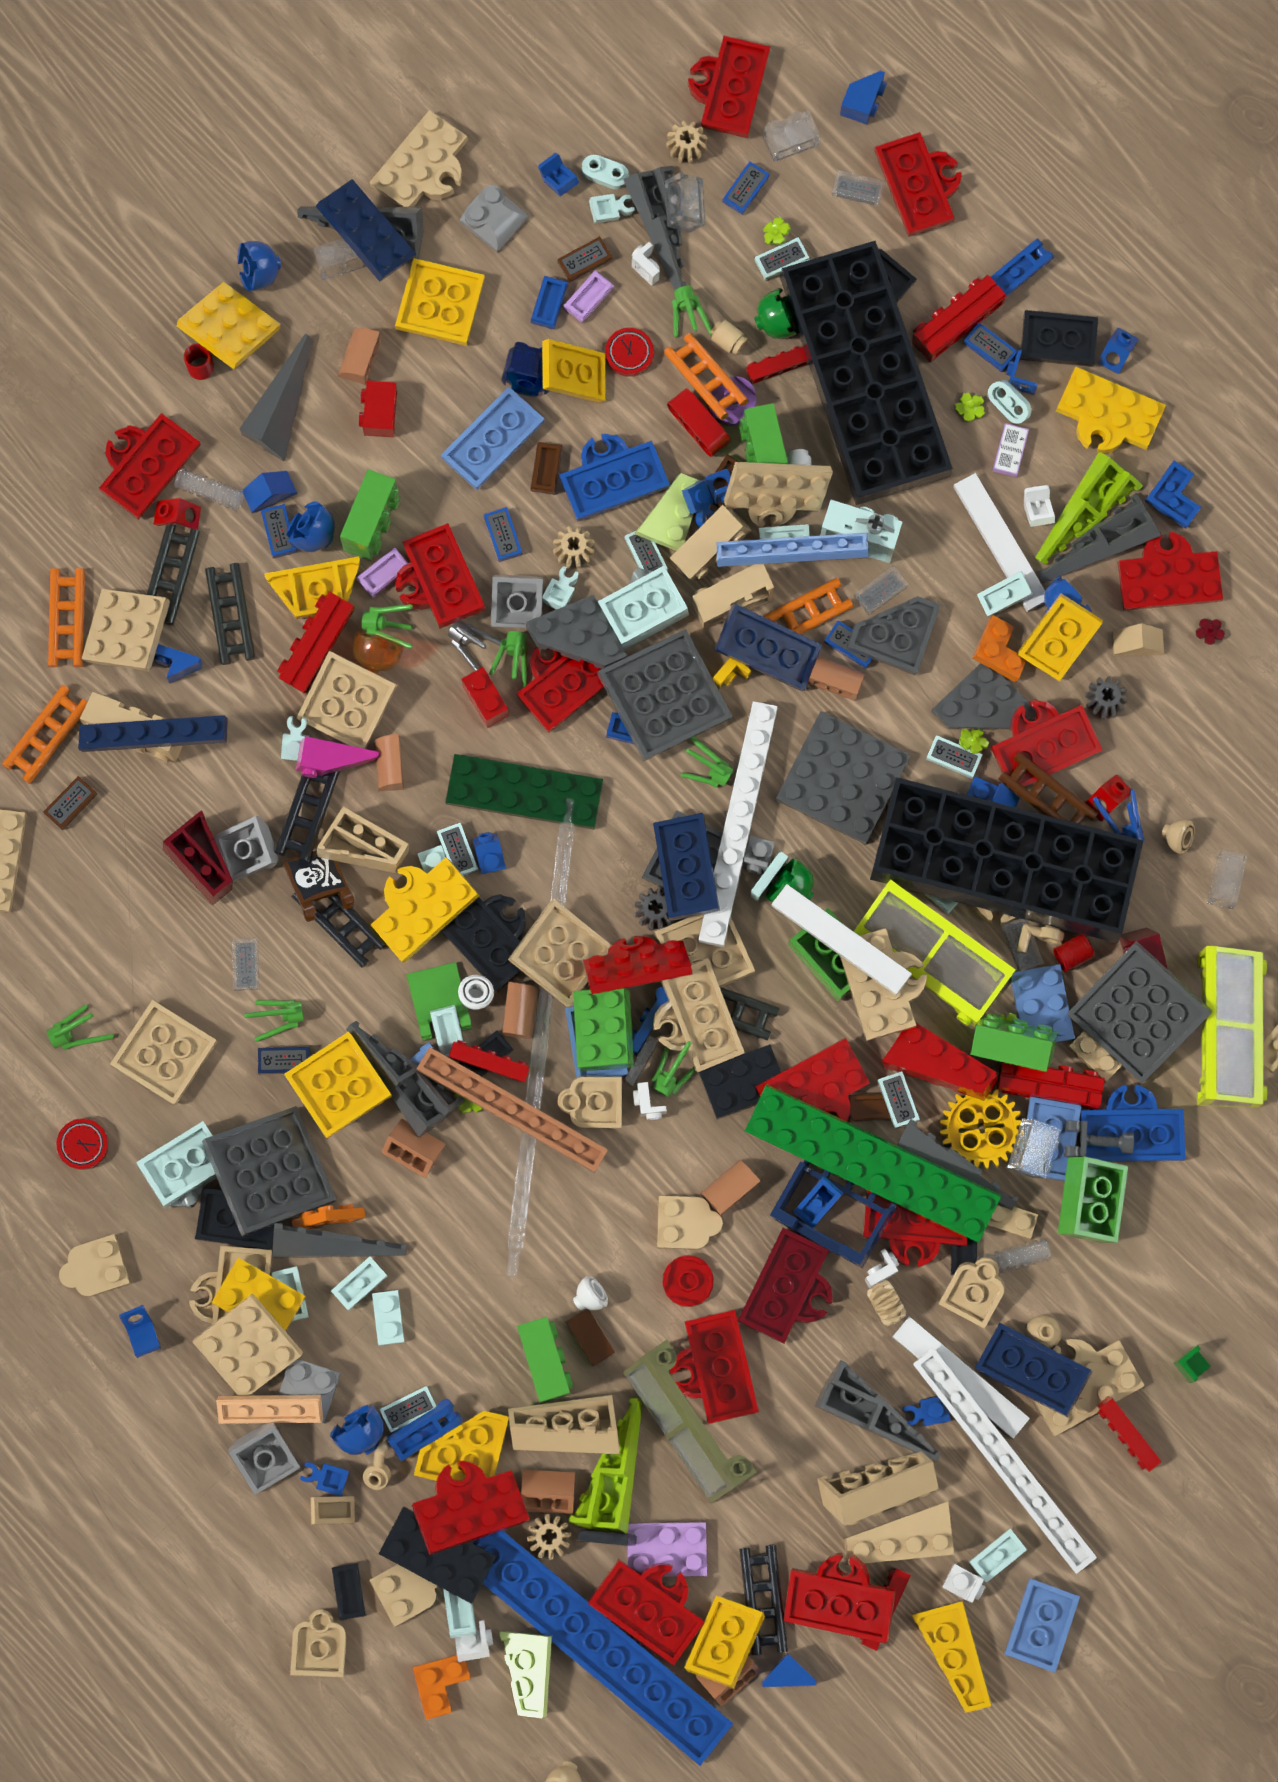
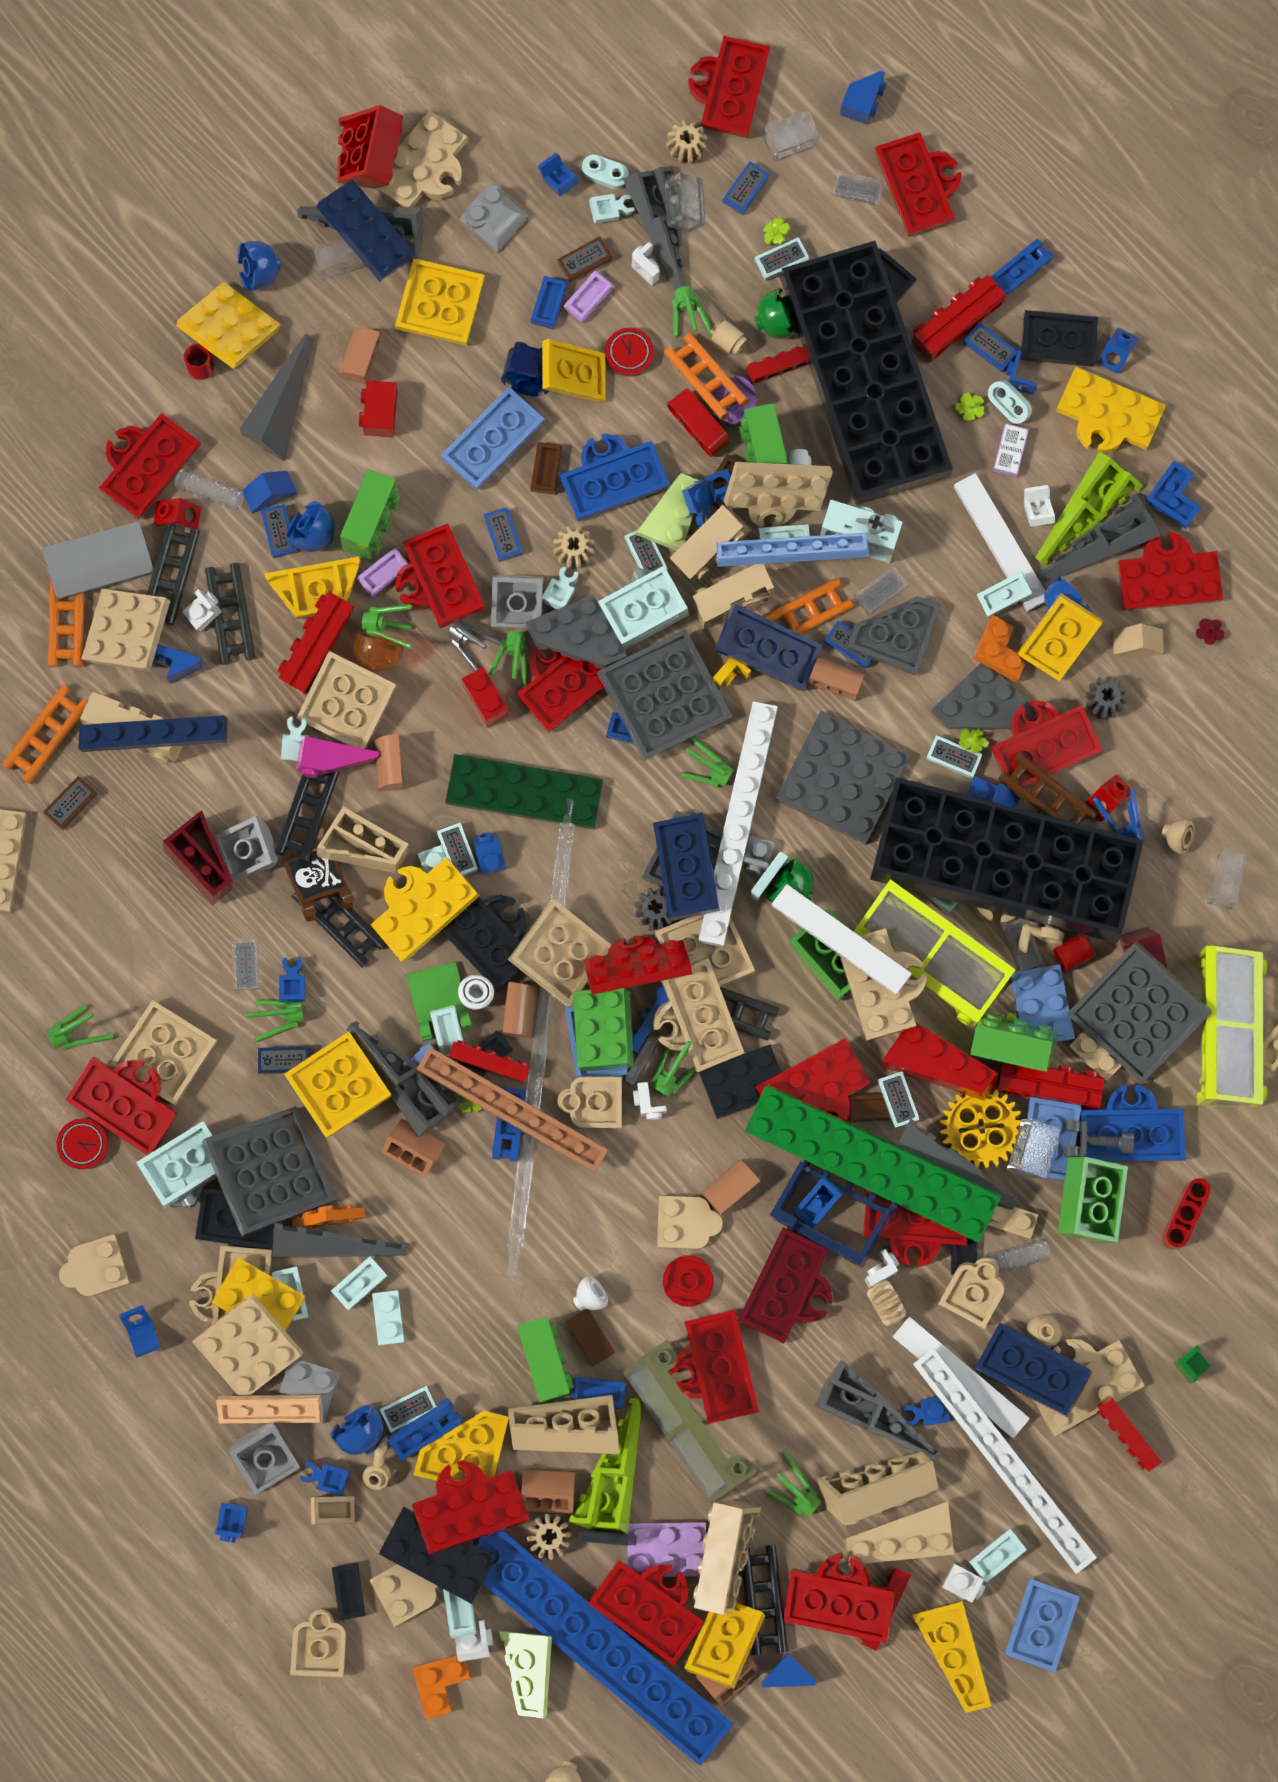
(97, 560): none -> light grey slope
(124, 1102): none -> red plate
(202, 610): none -> white bracket
(231, 1522): none -> blue bracket
(292, 985): none -> blue plate
(369, 146): none -> red wedge
(507, 1132): none -> blue plate
(591, 1388): none -> blue tile
(724, 1555): none -> tan wedge
(806, 1501): none -> bright green plant
(1191, 1202): none -> red beam

